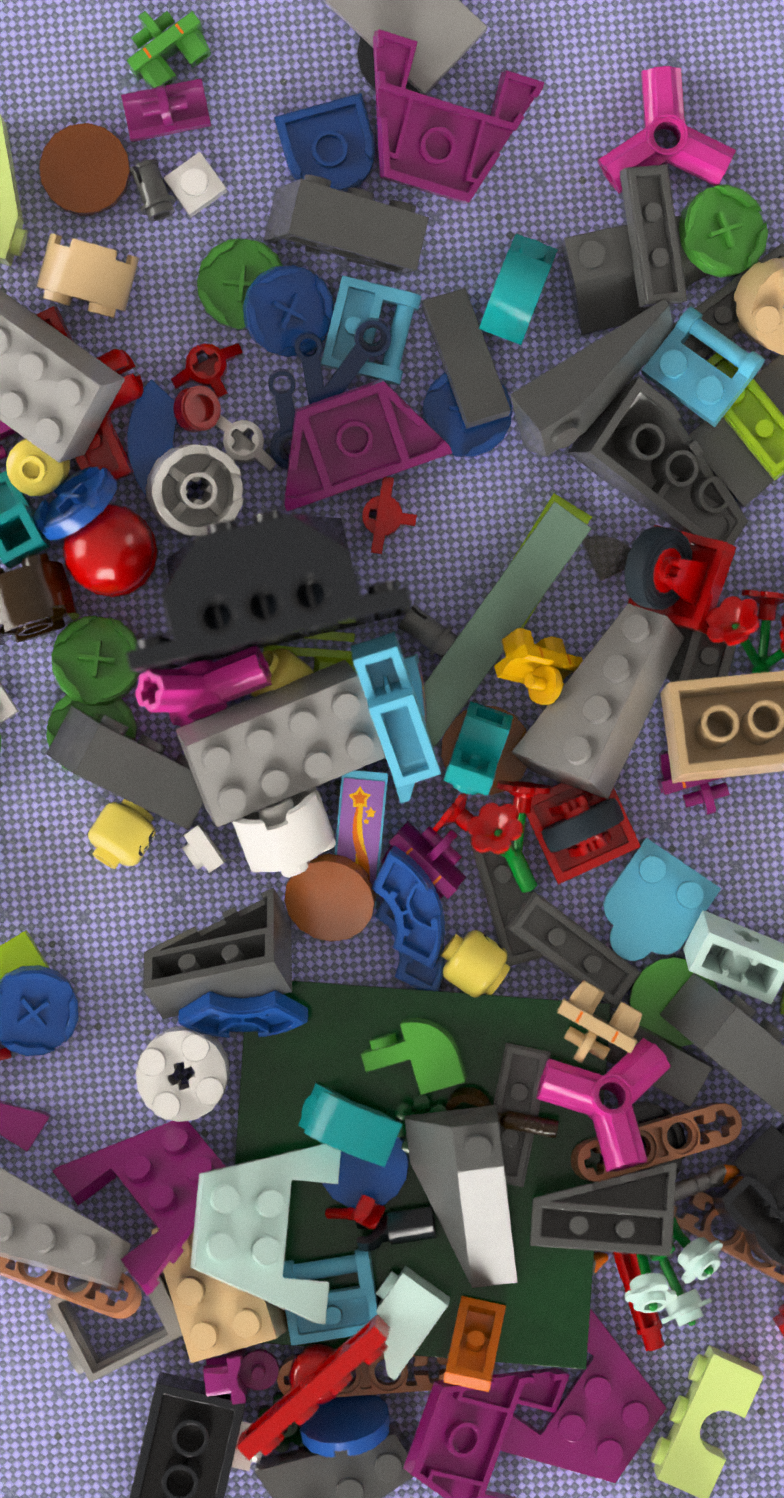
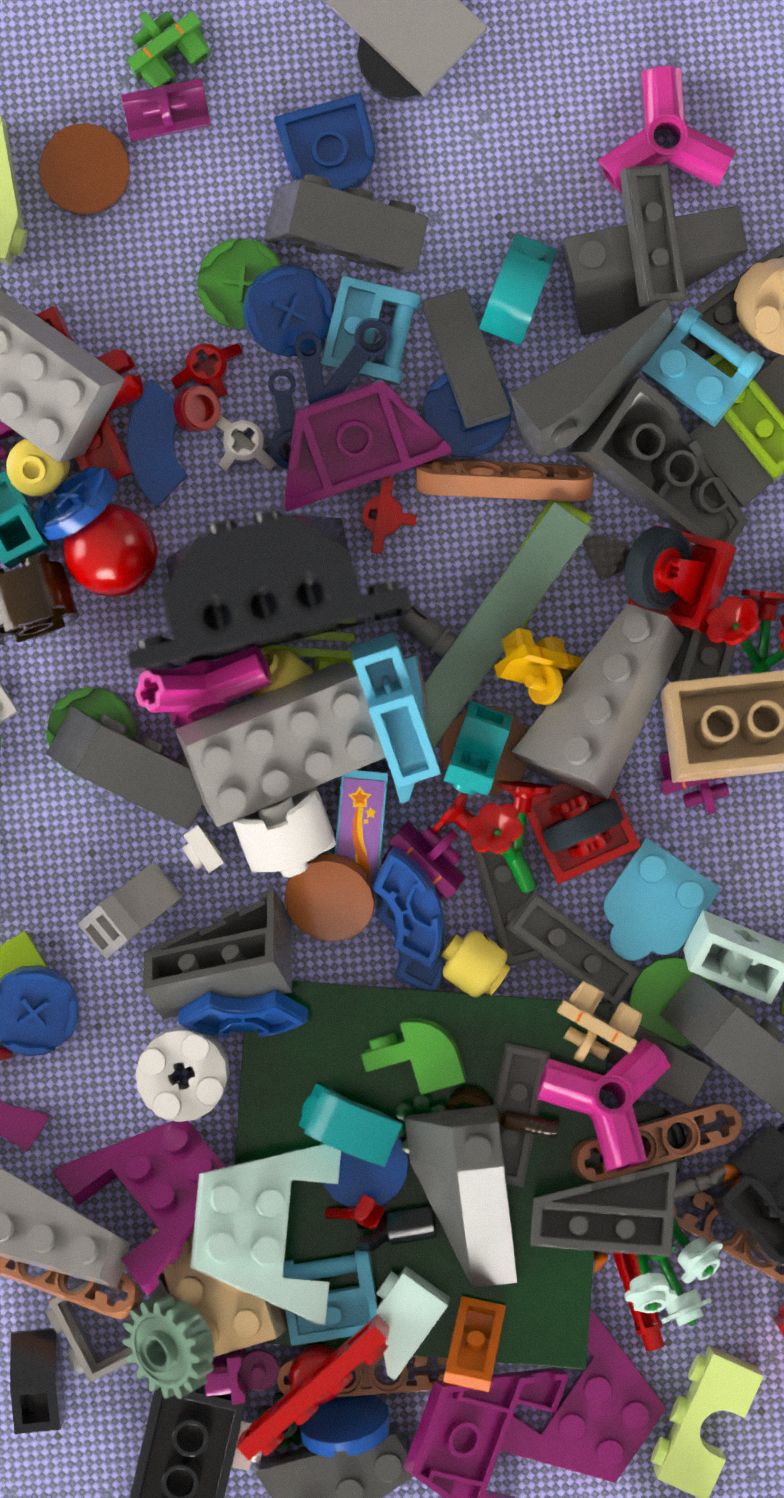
(36, 1381): none -> black slope
(87, 274): tan brick -> none
(93, 660): bright green tile -> none
(122, 834): light yellow head -> none
(130, 909): none -> light grey tile
(153, 192): dark grey pin -> none
(168, 491): white brick -> none
(170, 1345): none -> sand green gear
(195, 184): white plate -> none
(434, 141): magenta wing -> none
(505, 480): none -> nougat beam
(723, 231): bright green tile -> none

